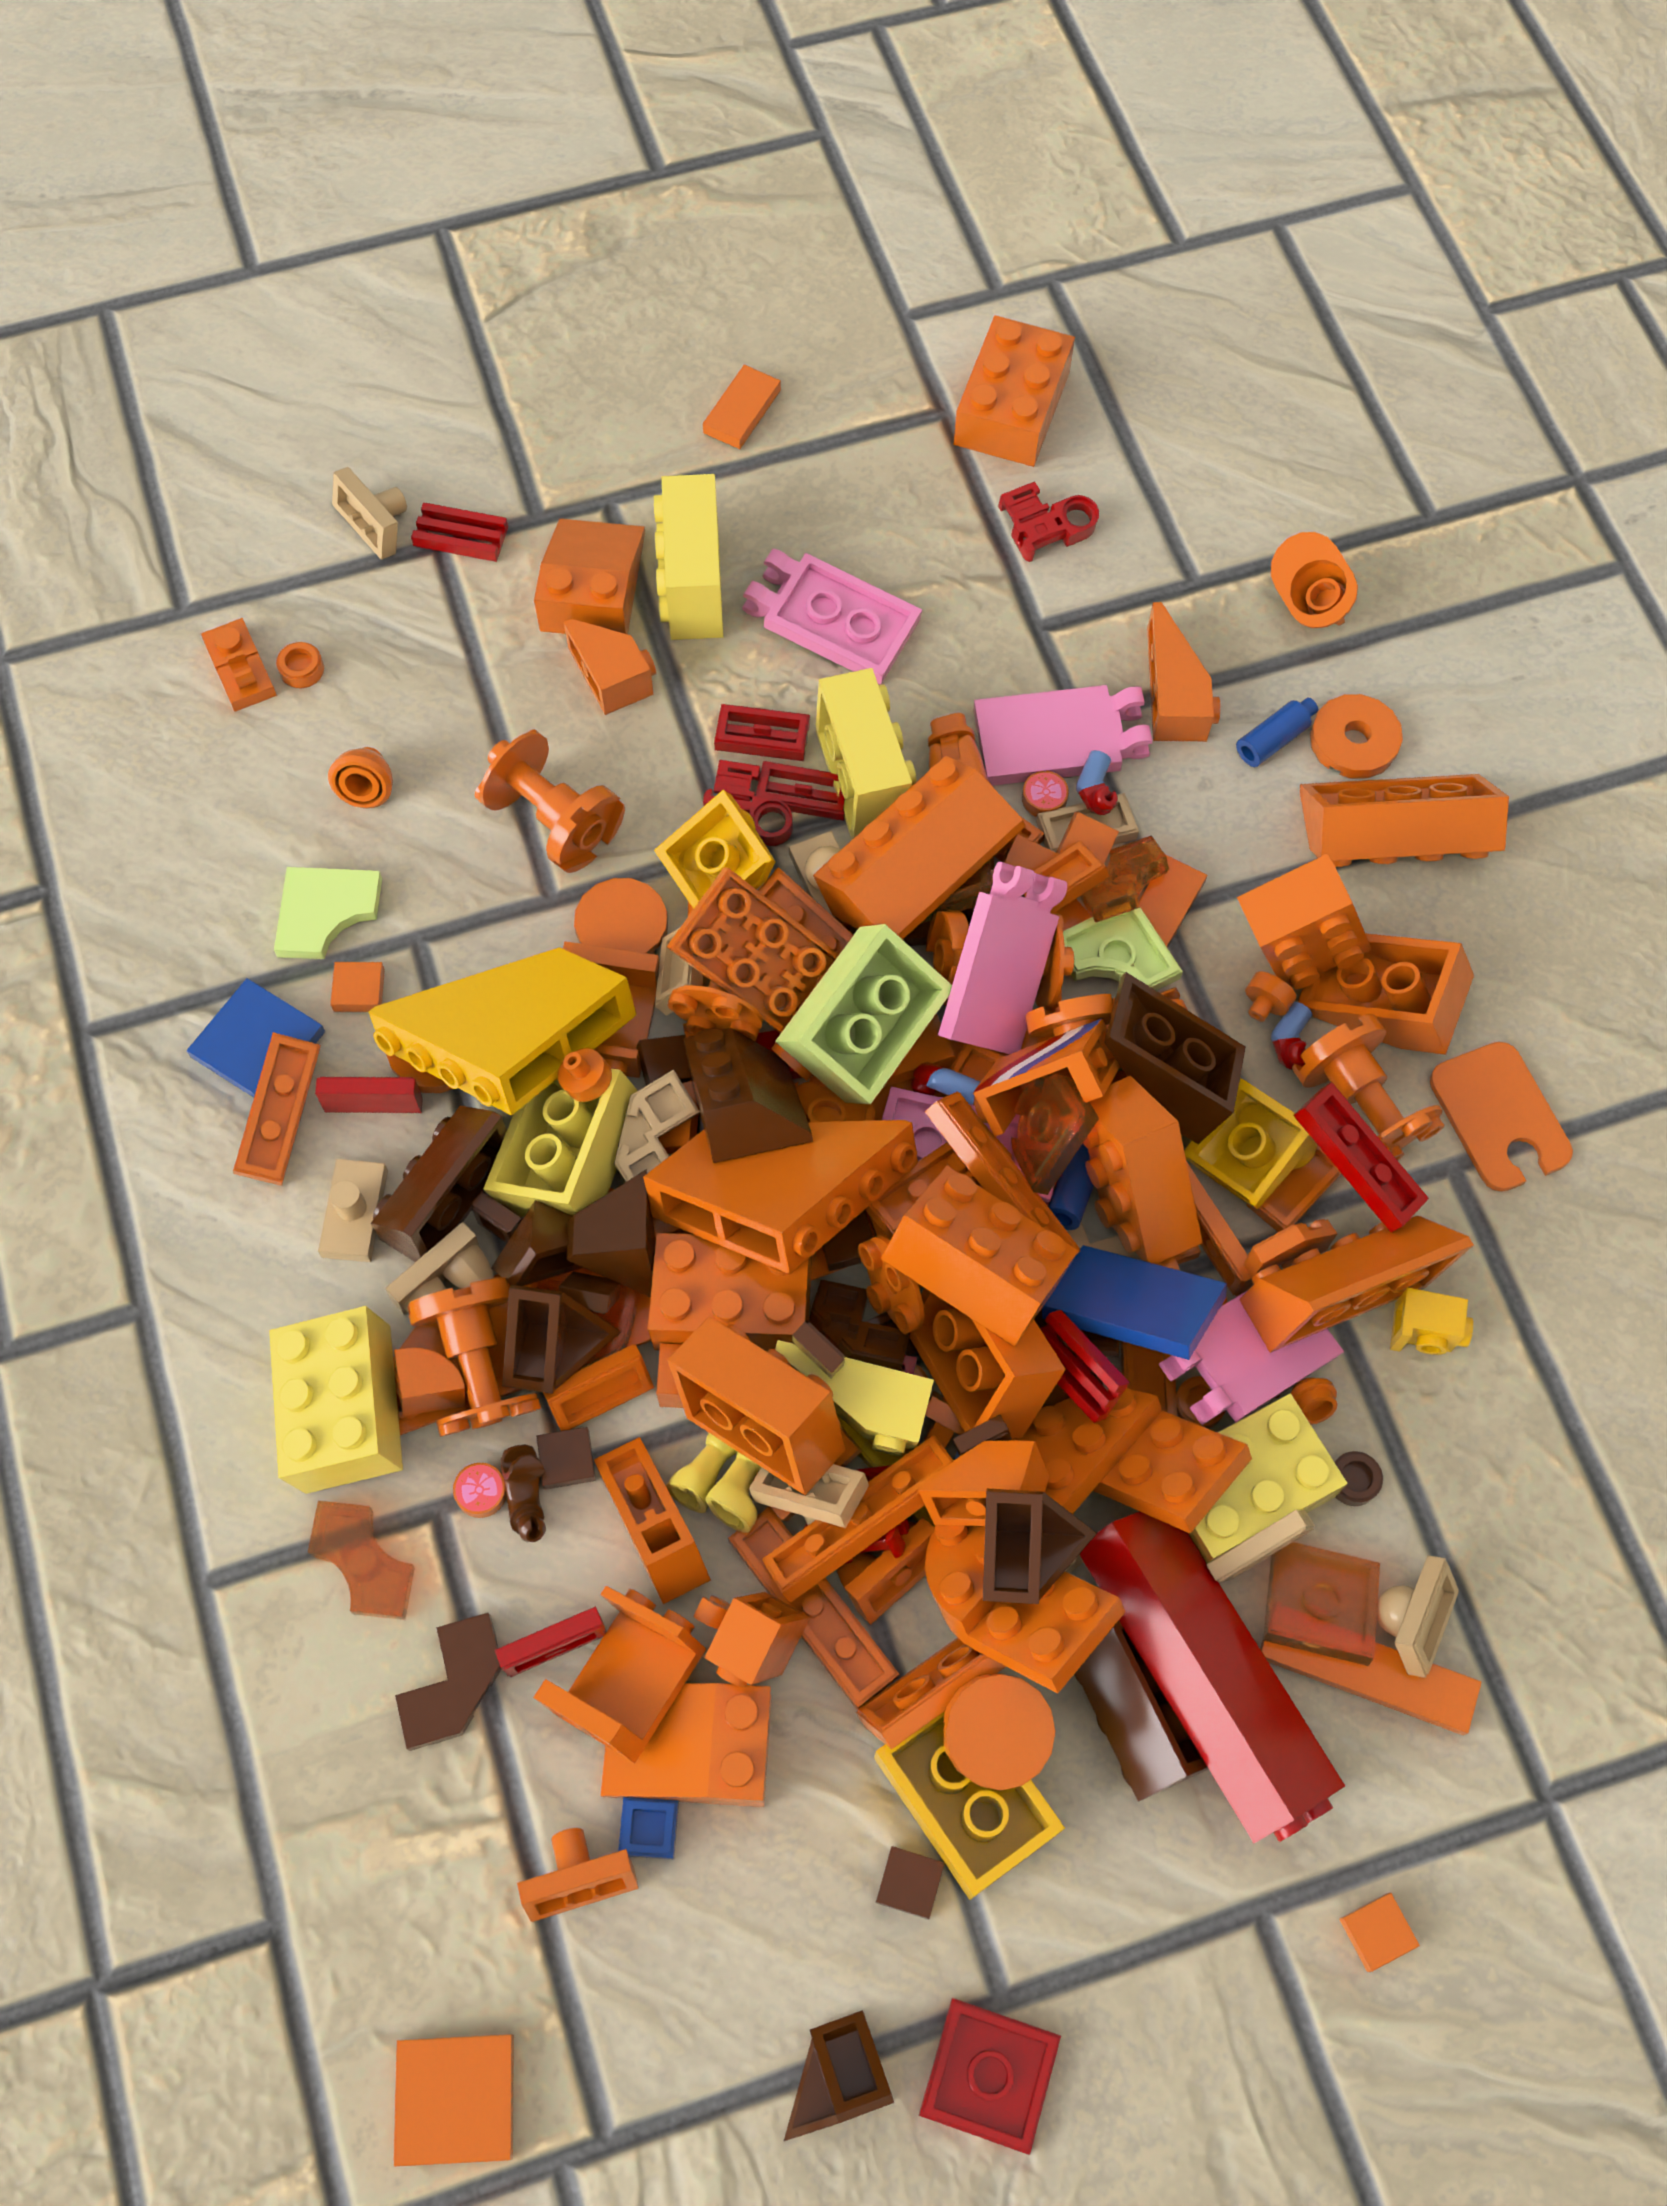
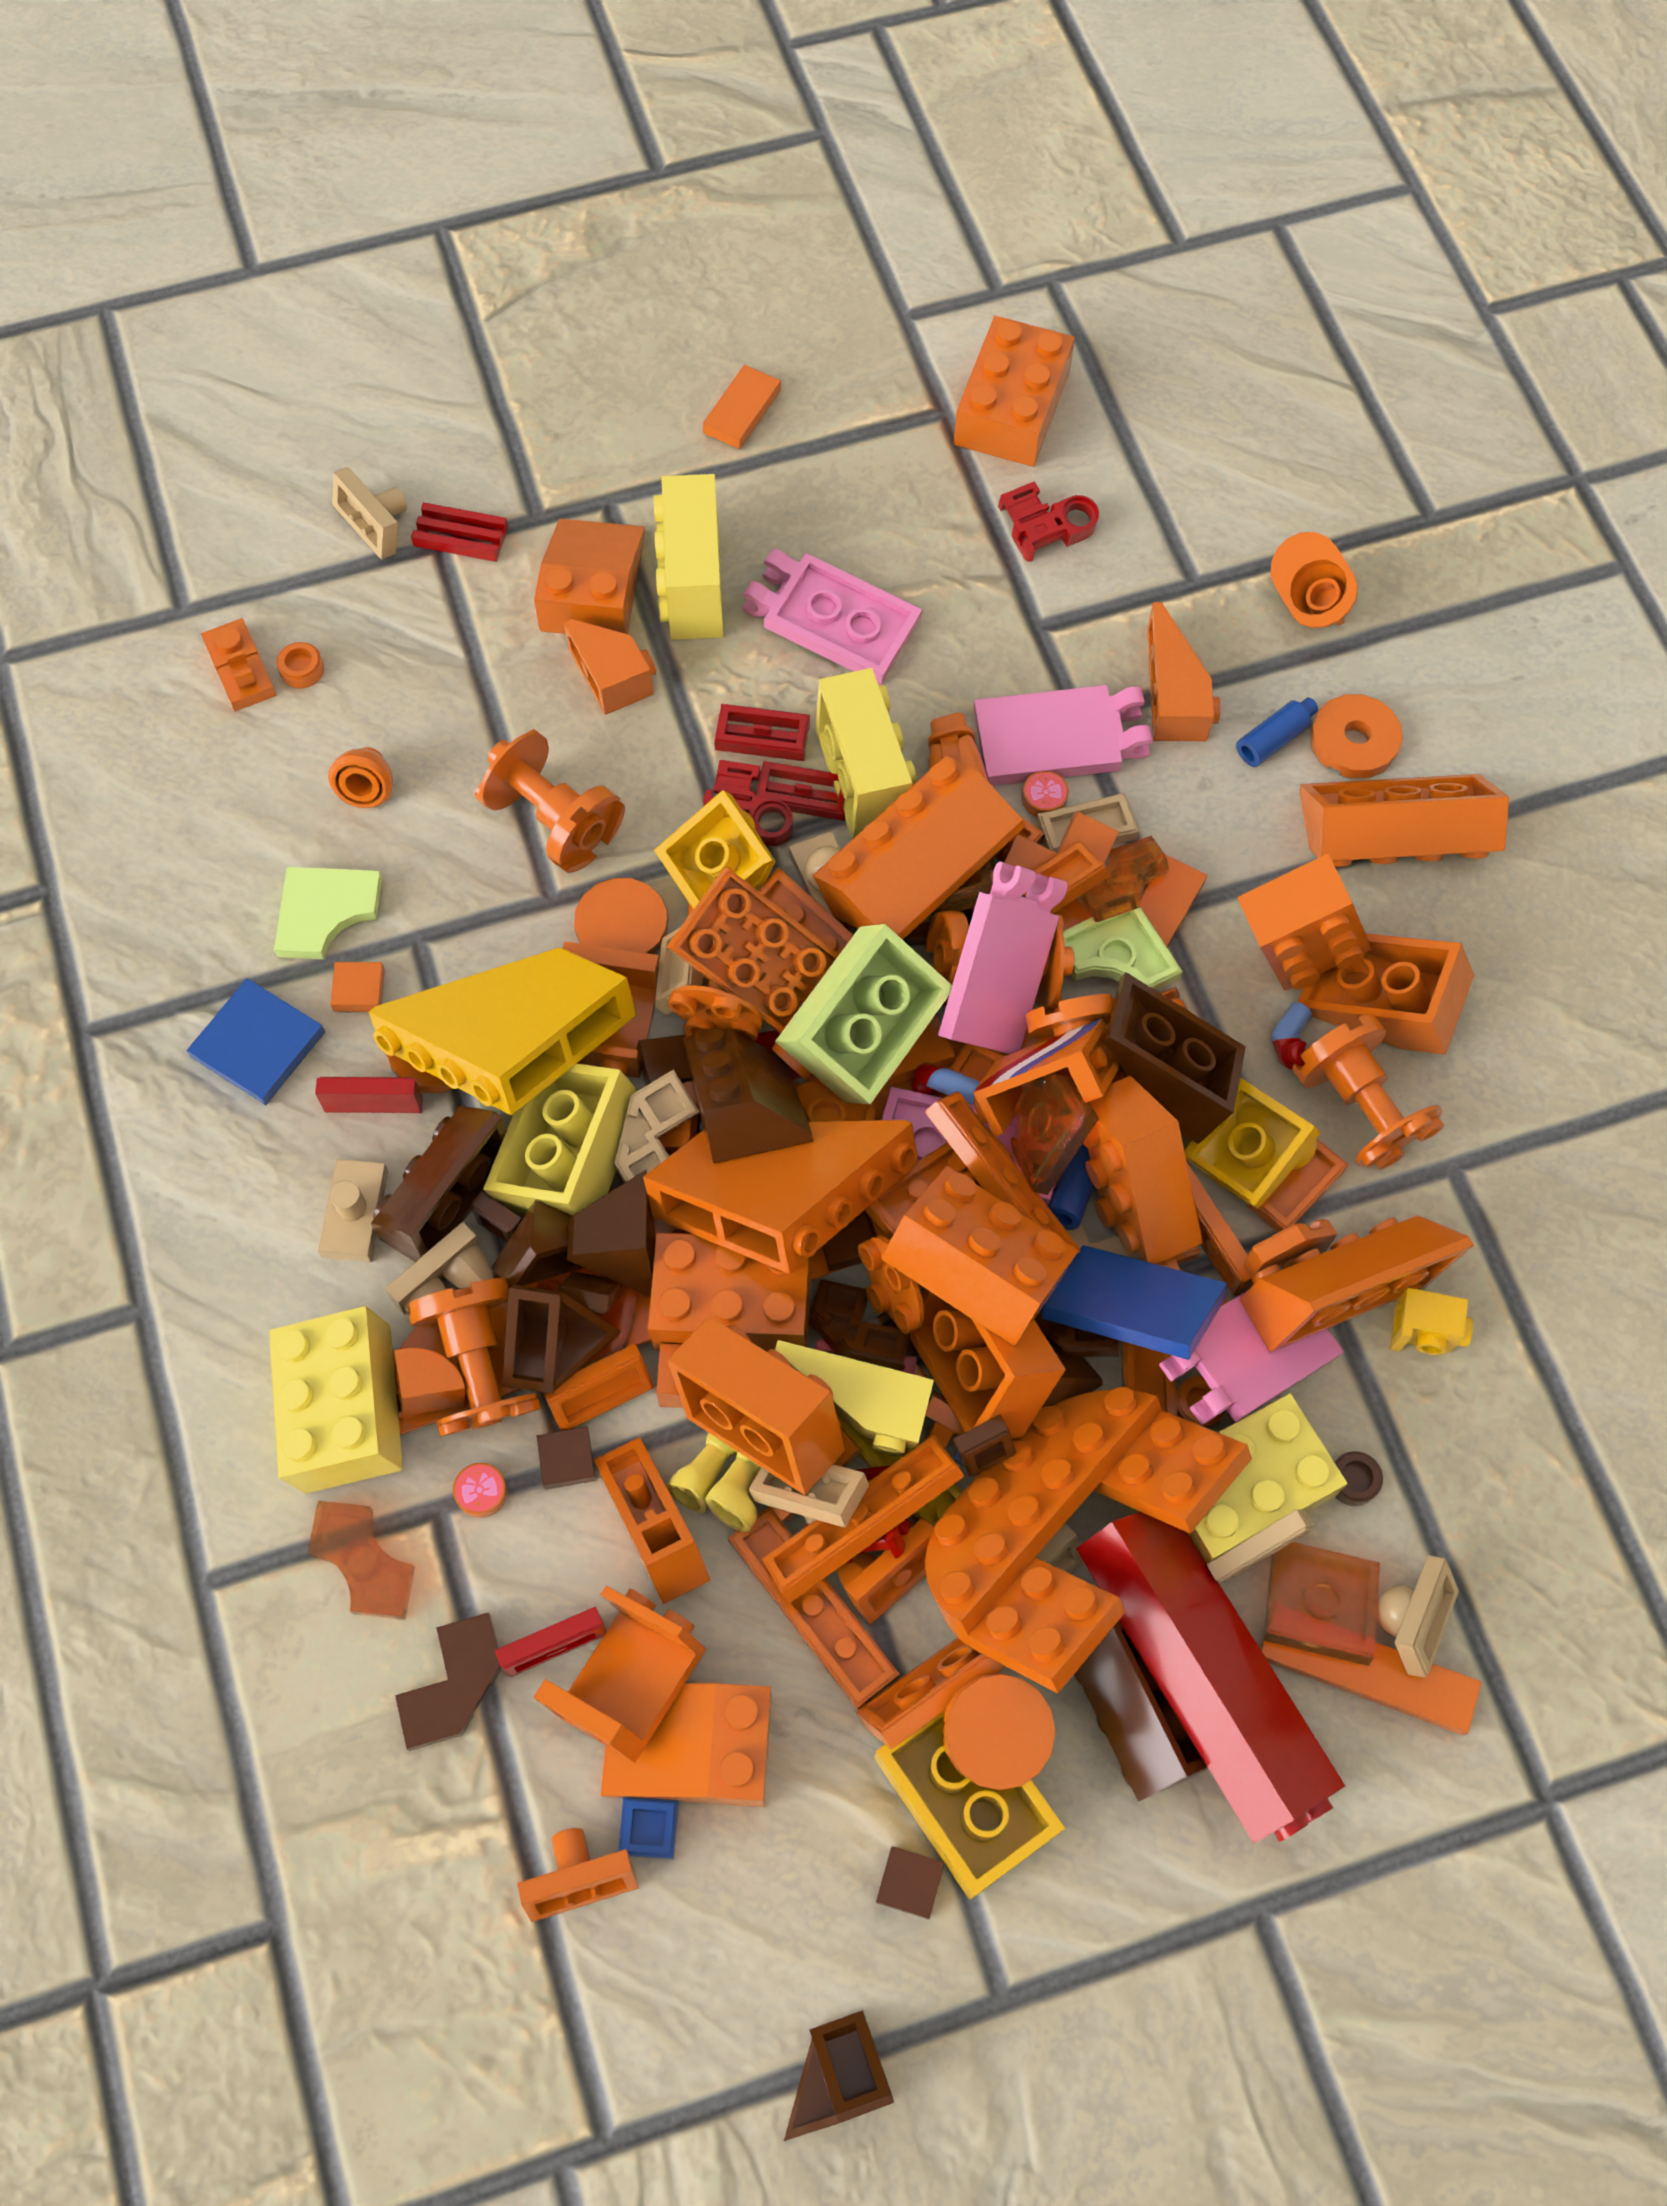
(277, 1109): orange tile -> none
(454, 2100): orange tile -> none
(521, 1477): reddish brown piece -> none
(584, 1075): orange tile -> none
(752, 1636): orange brick -> none
(818, 1349): reddish brown tile -> none
(959, 1489): orange slope -> none
(990, 2076): red tile -> none
(1028, 1544): reddish brown slope -> none
(1077, 1379): red tile -> none
(1092, 787): arm -> none
(1269, 996): orange tile -> none
(1315, 1398): orange plate -> none
(1361, 1157): red plate -> none
(1379, 1932): orange tile -> none
(1497, 1103): orange piece -> none

